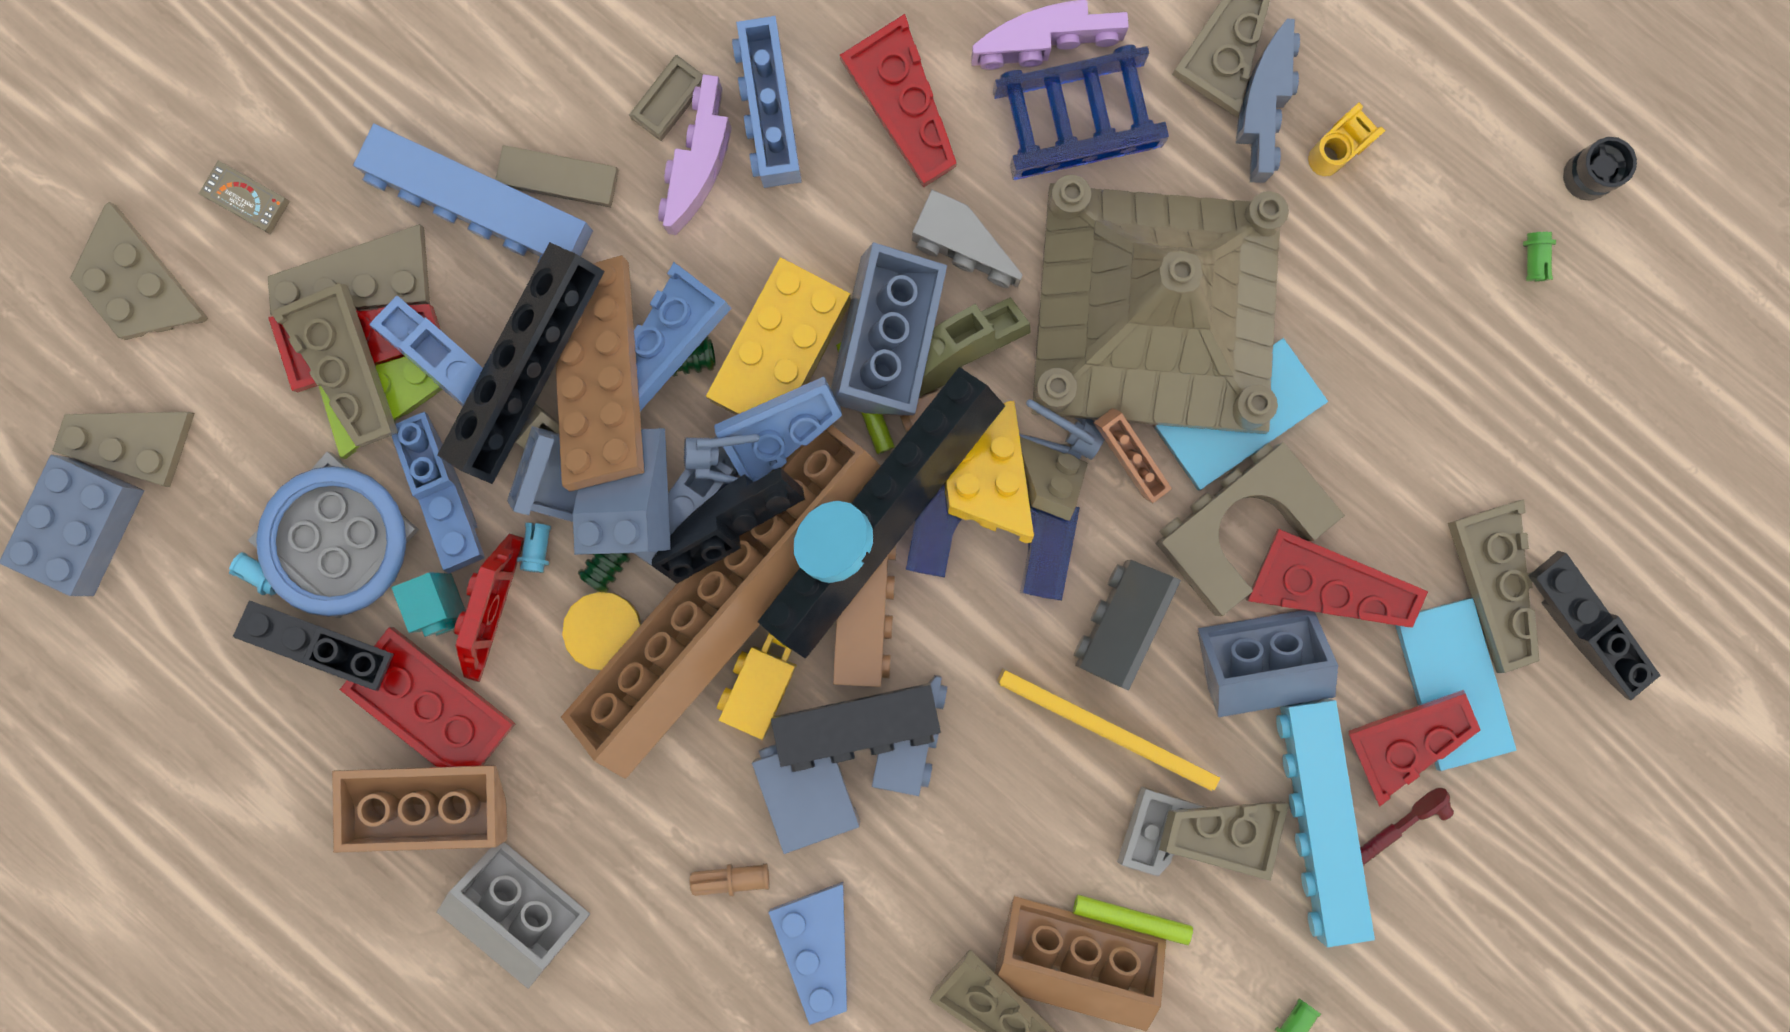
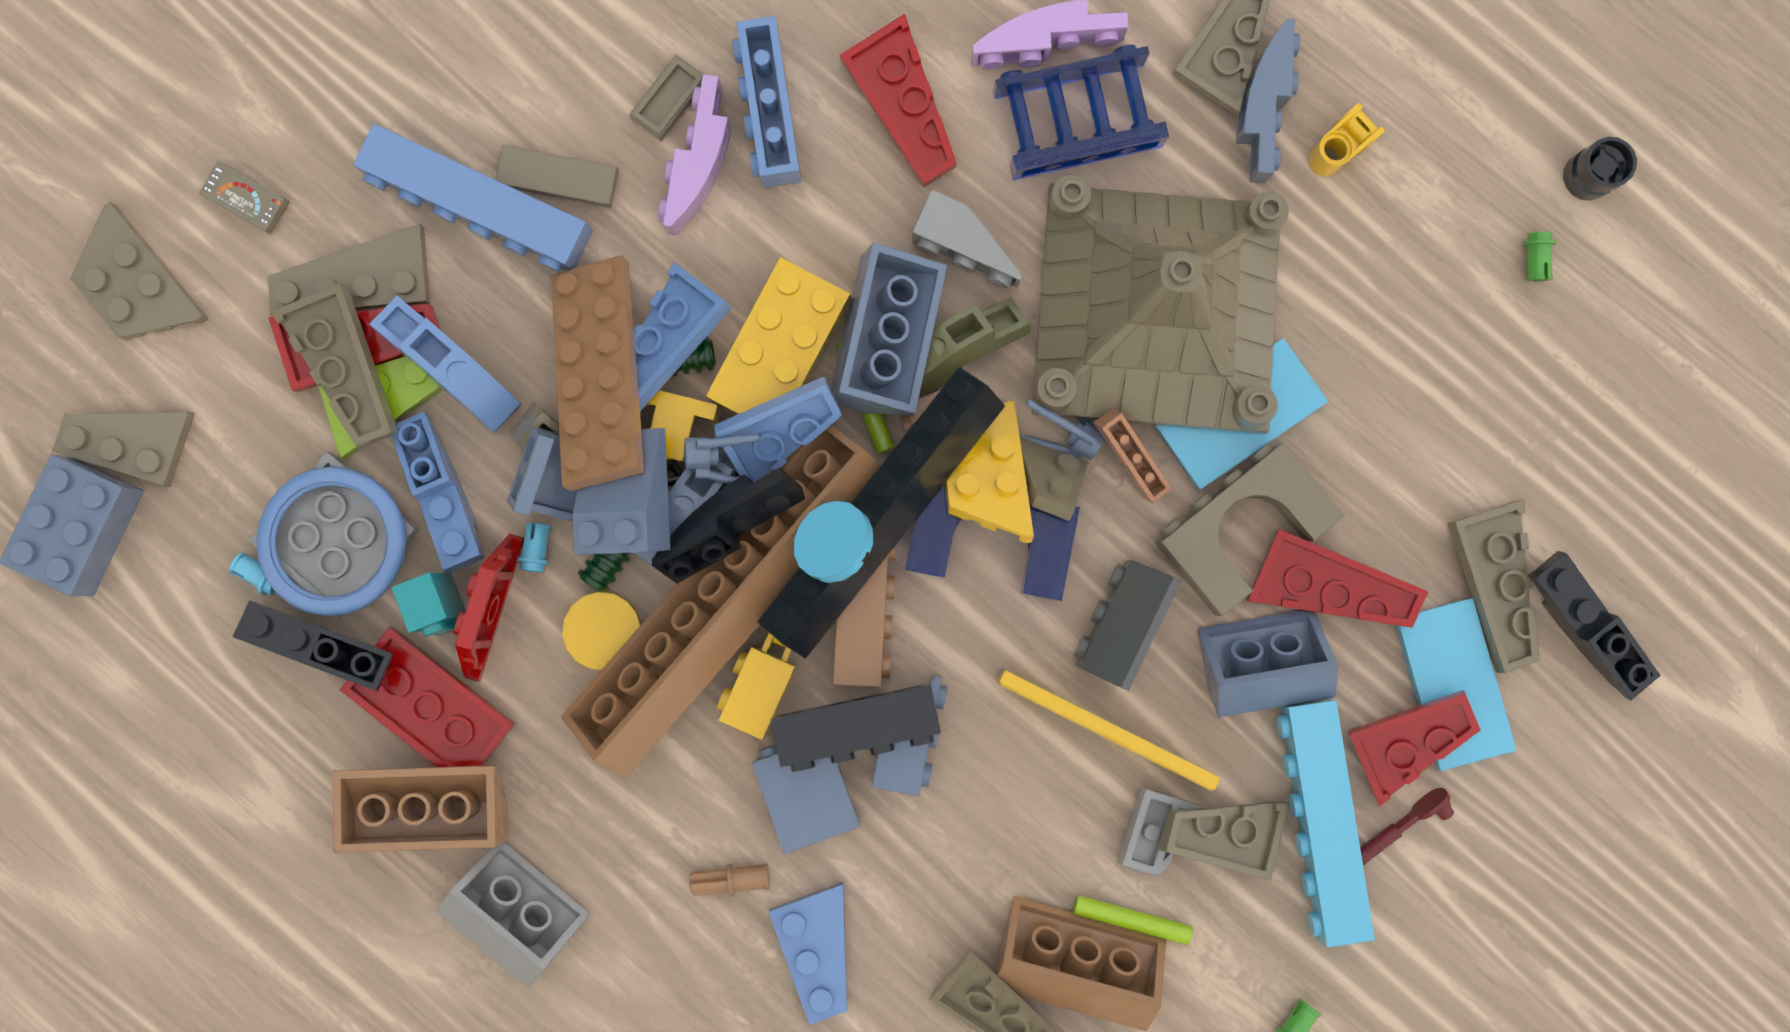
(520, 363): black brick -> none
(677, 417): none -> yellow piece

